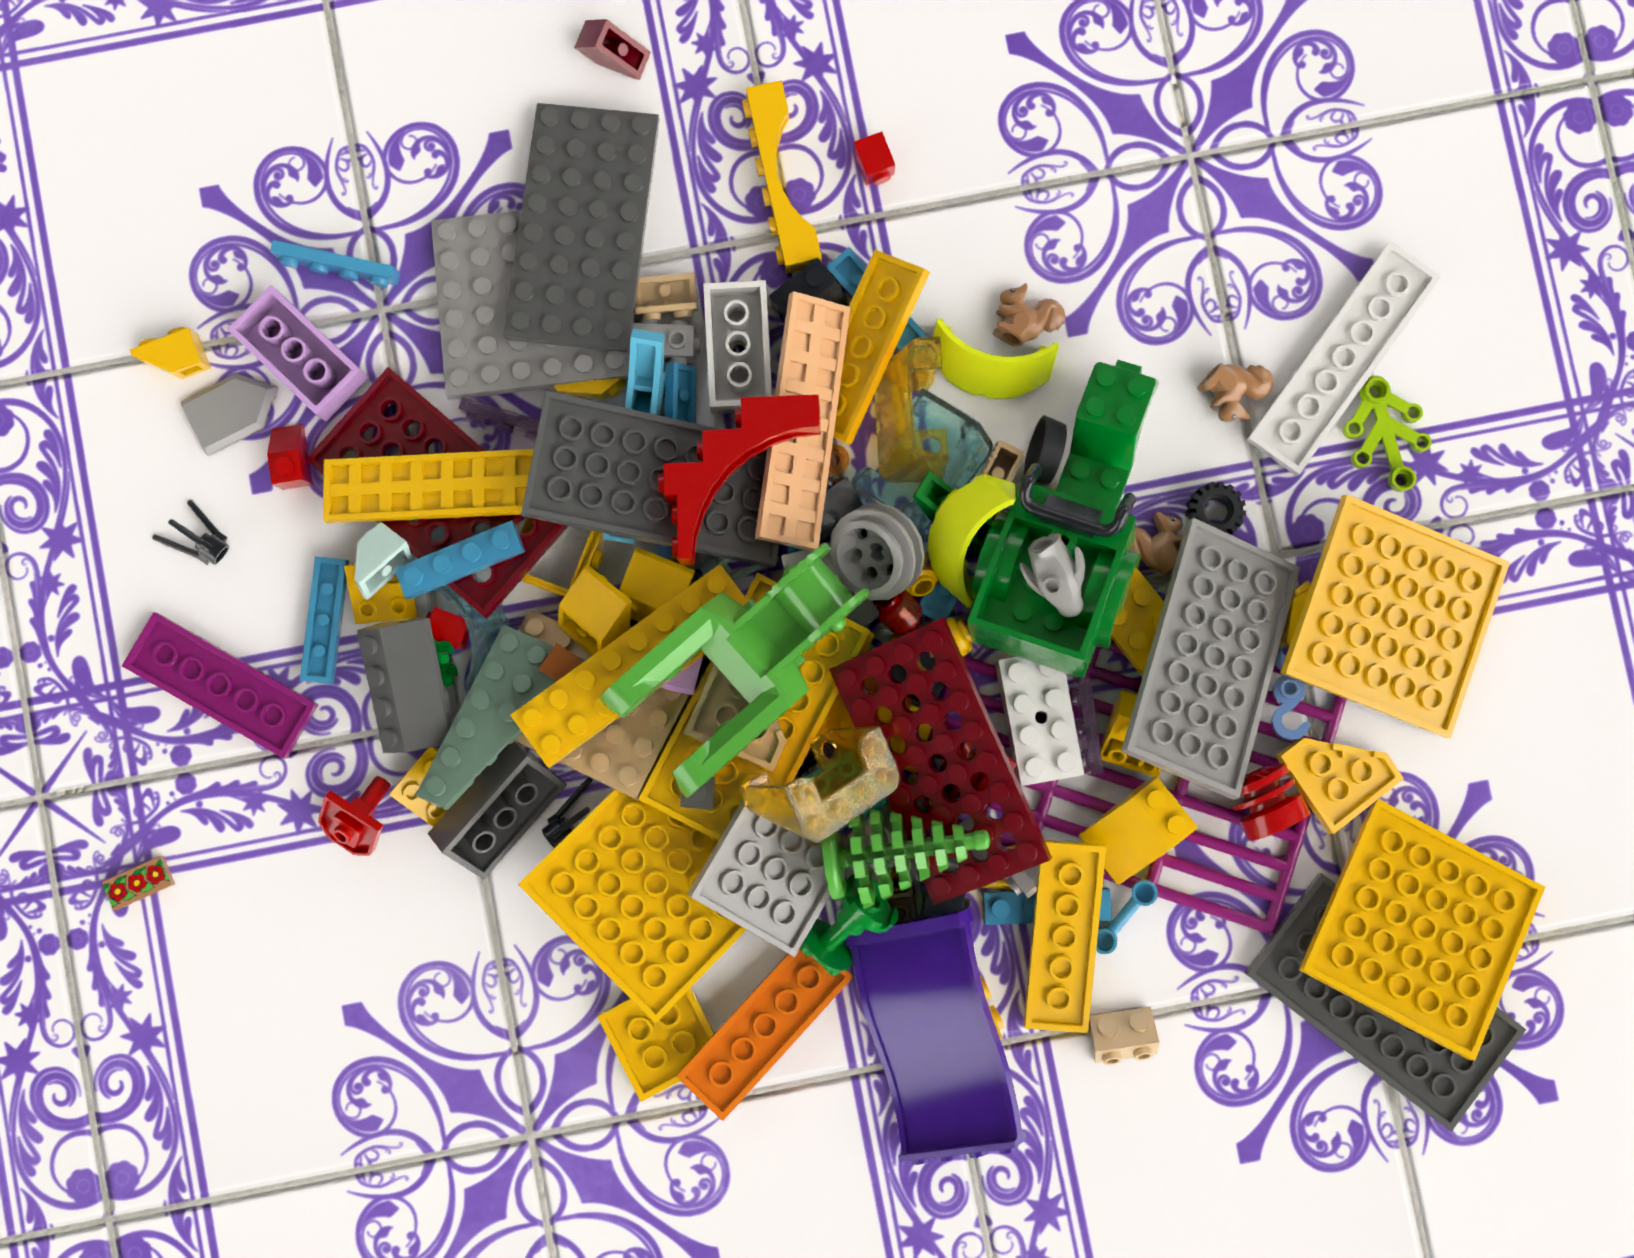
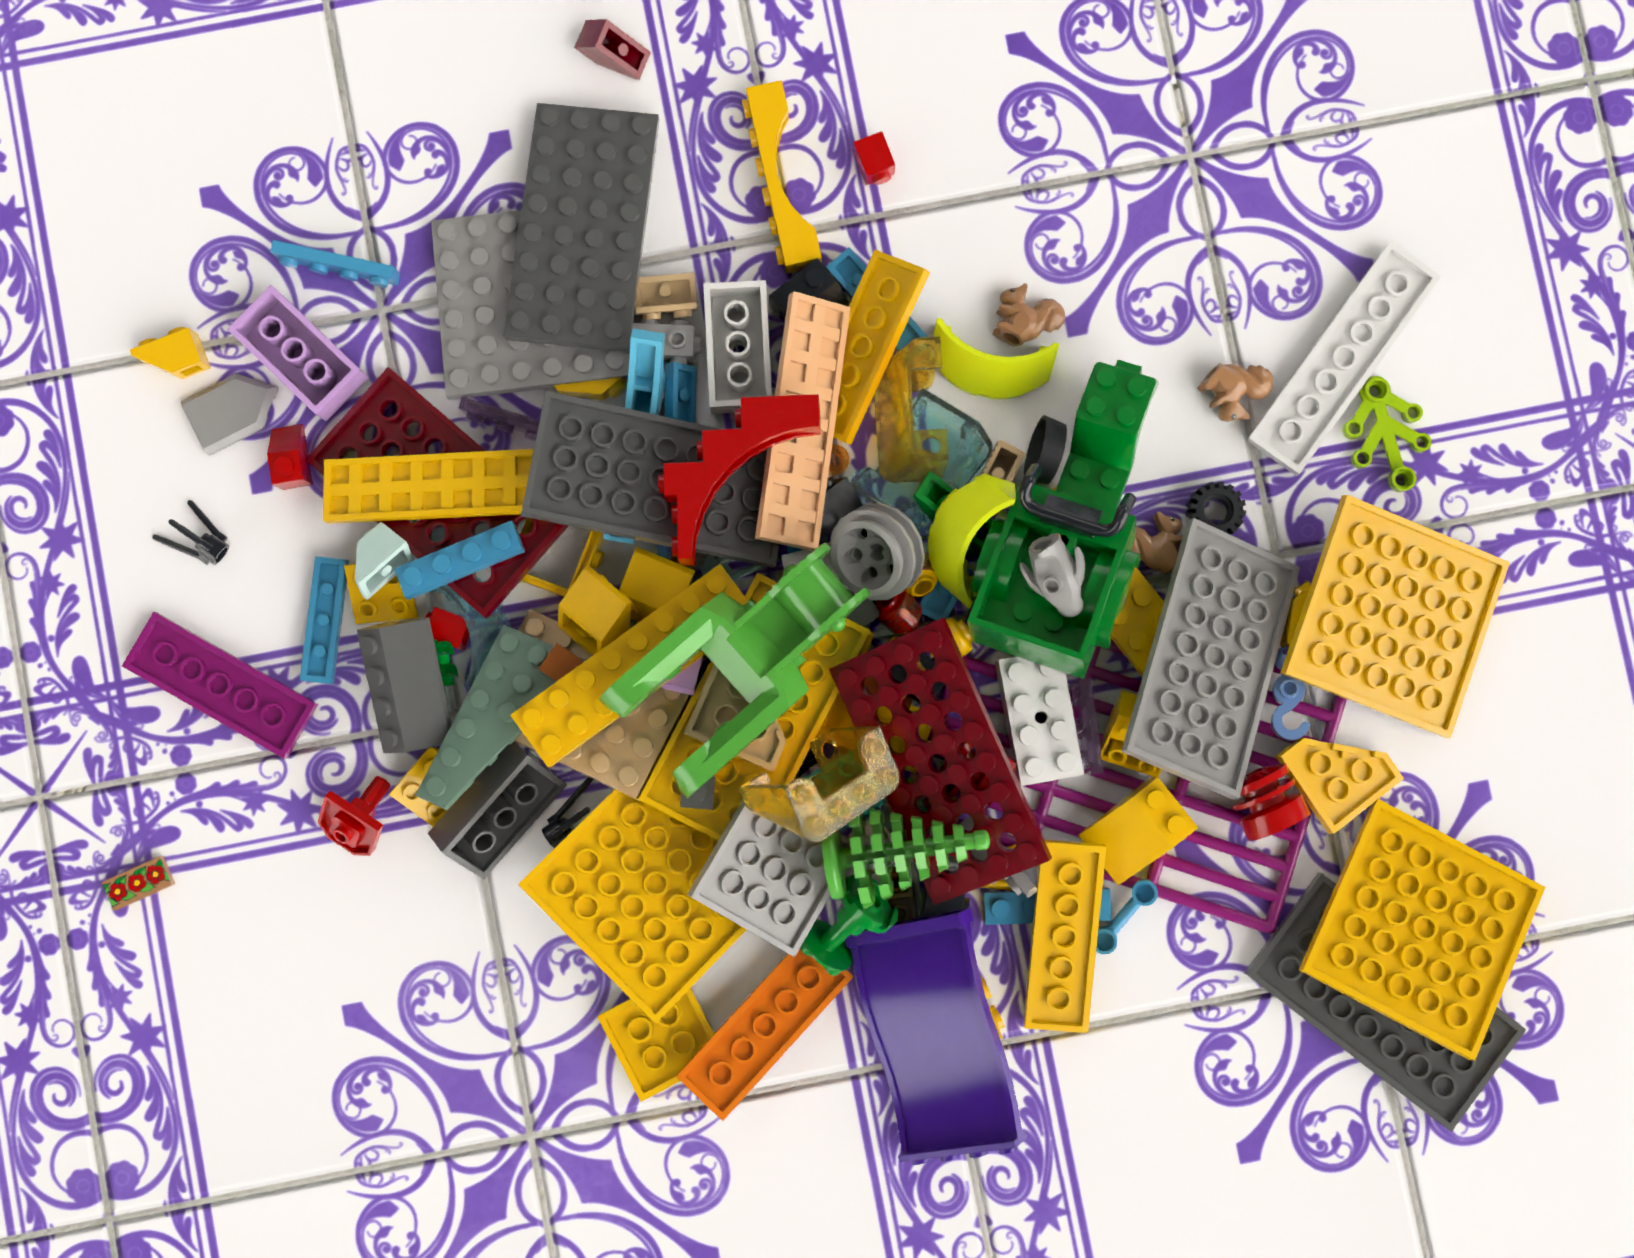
(1124, 1035): tan bracket -> none

